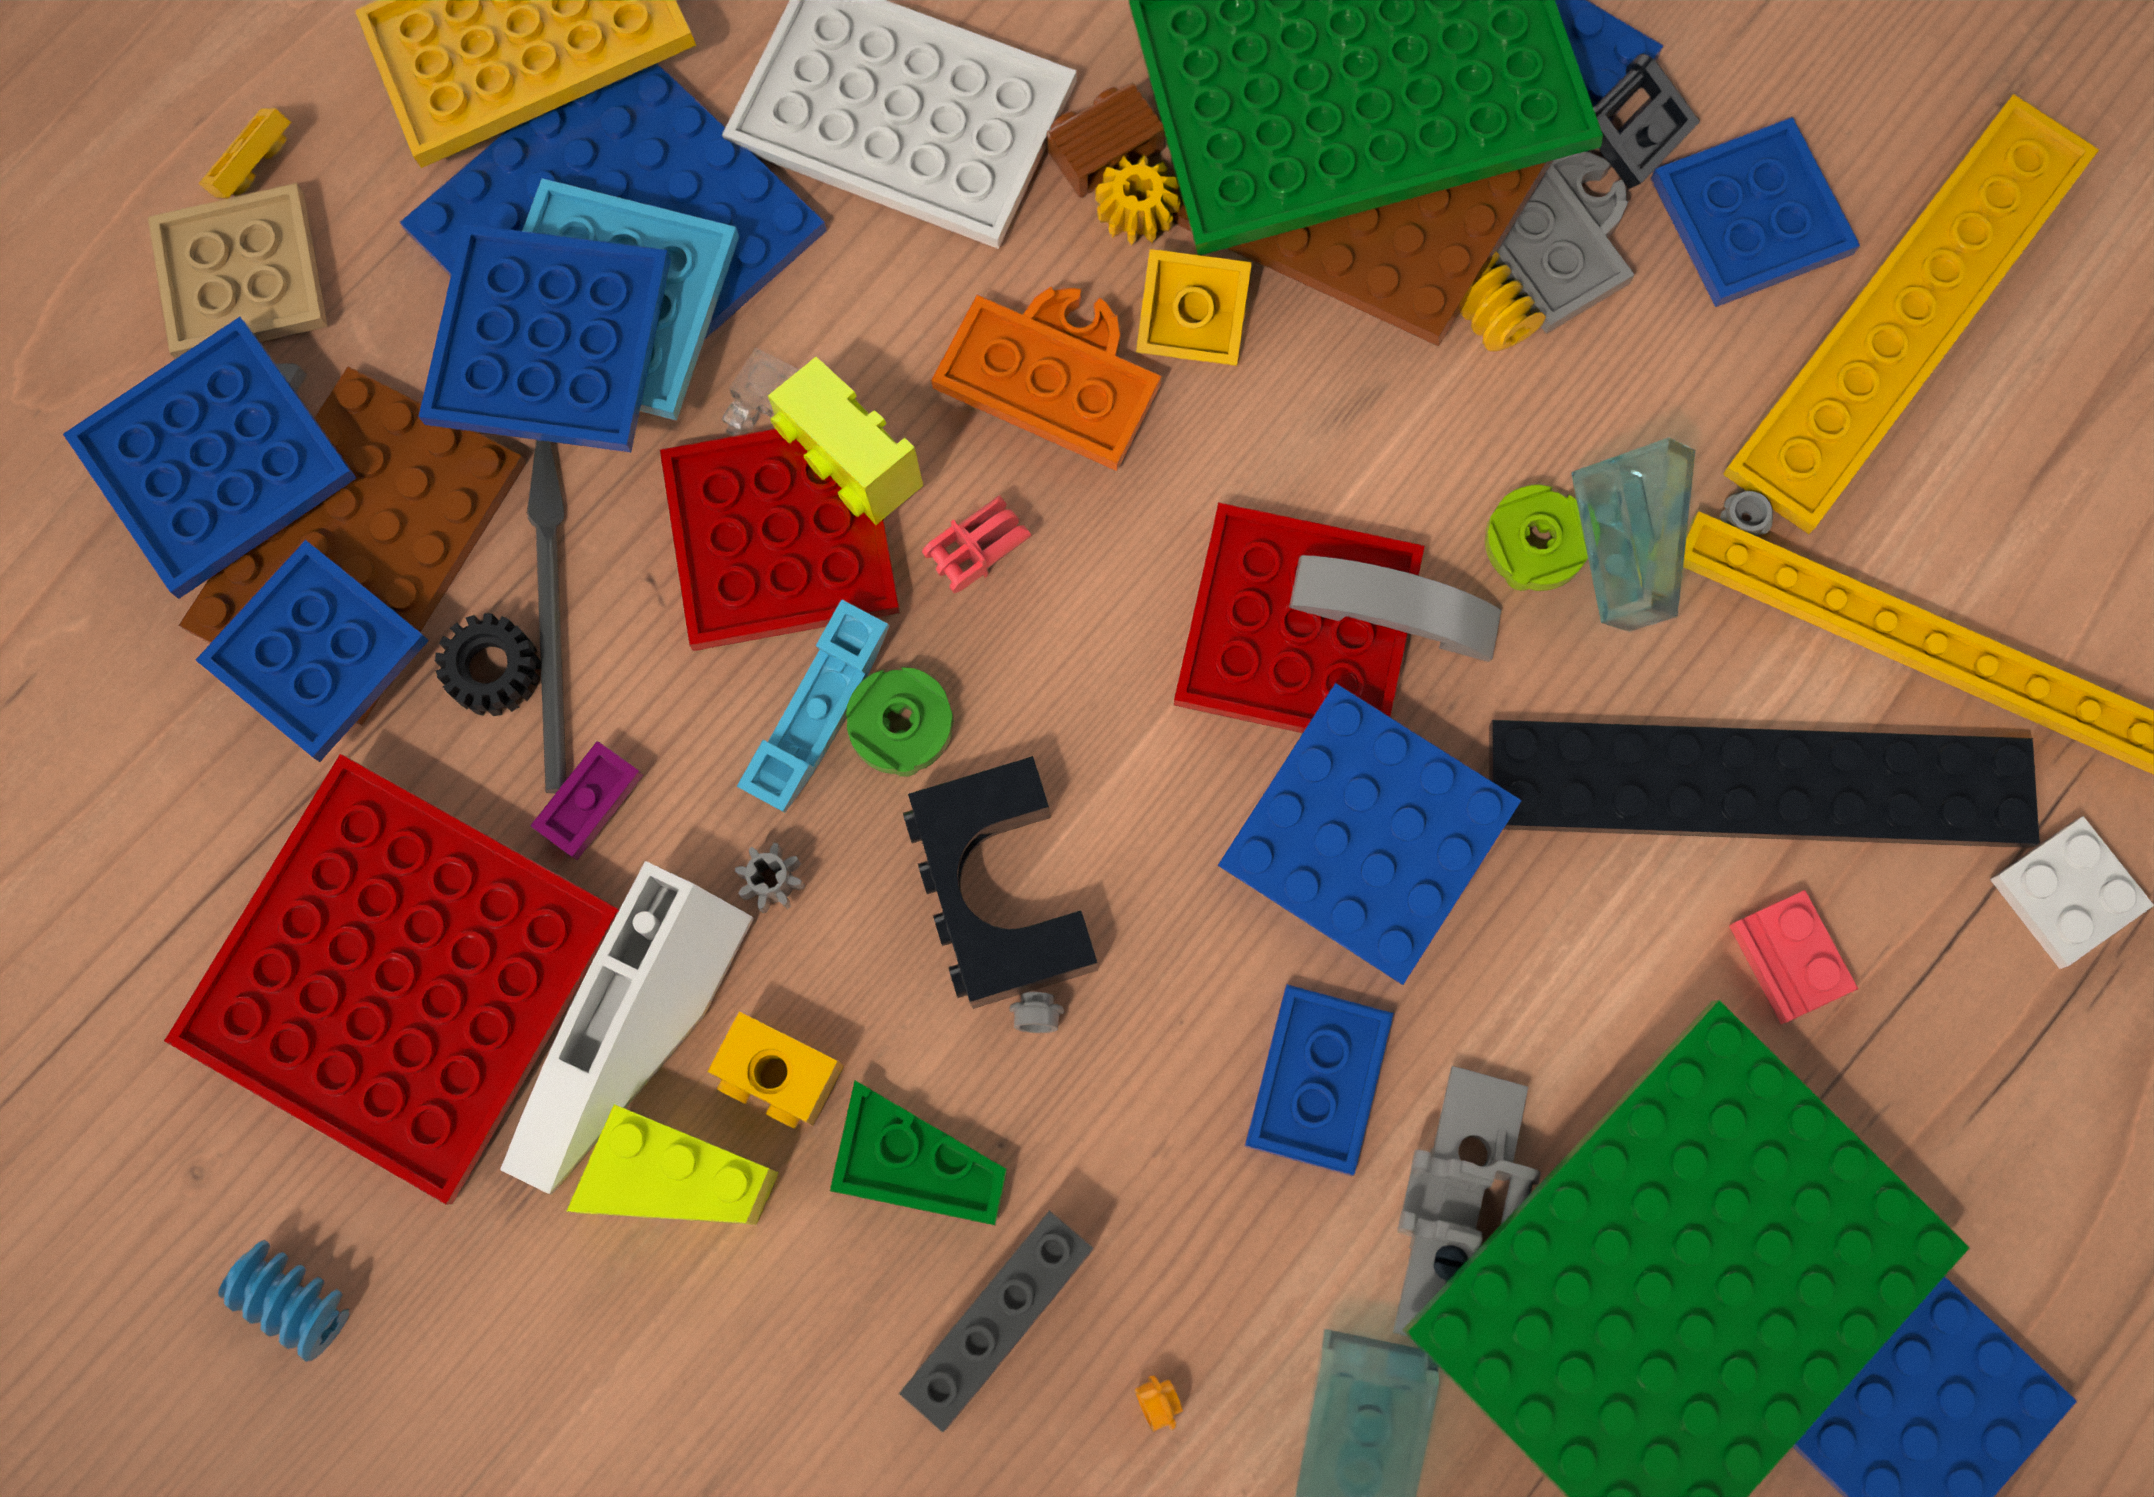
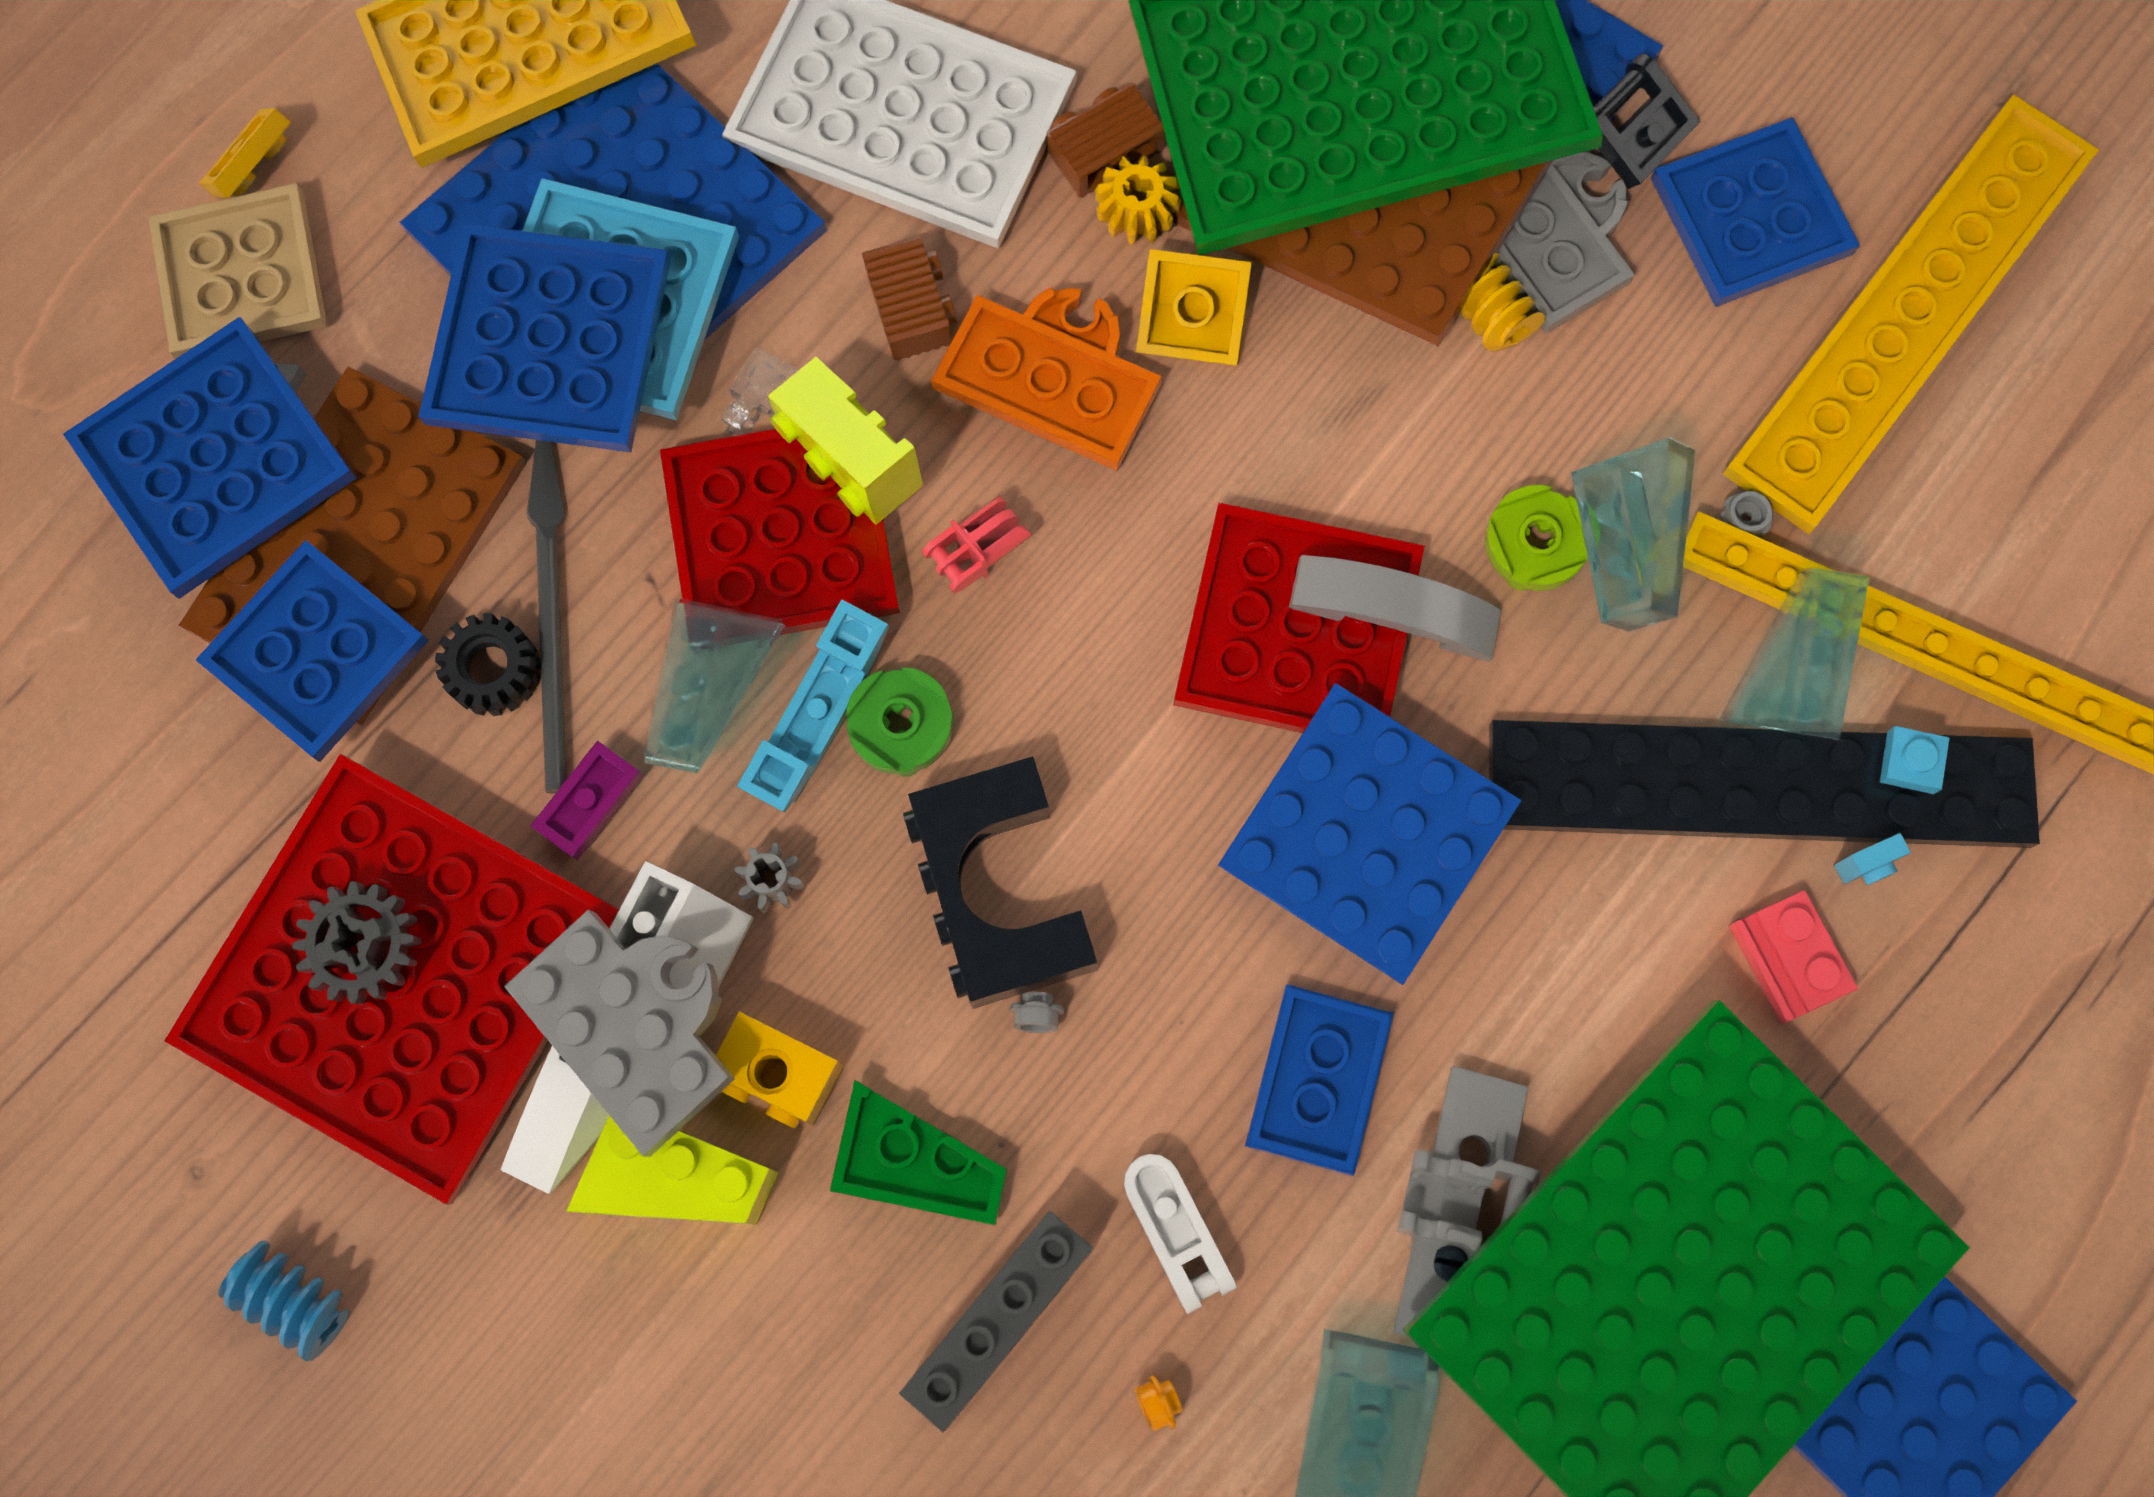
(334, 949): none -> dark grey gear
(627, 1026): none -> light grey plate
(702, 677): none -> clear light blue wedge
(908, 297): none -> dark orange brick
(1175, 1229): none -> white plate
(1805, 658): none -> clear light blue wedge
(1873, 862): none -> medium azure plate
(1914, 760): none -> medium azure plate
(2072, 892): white plate -> none

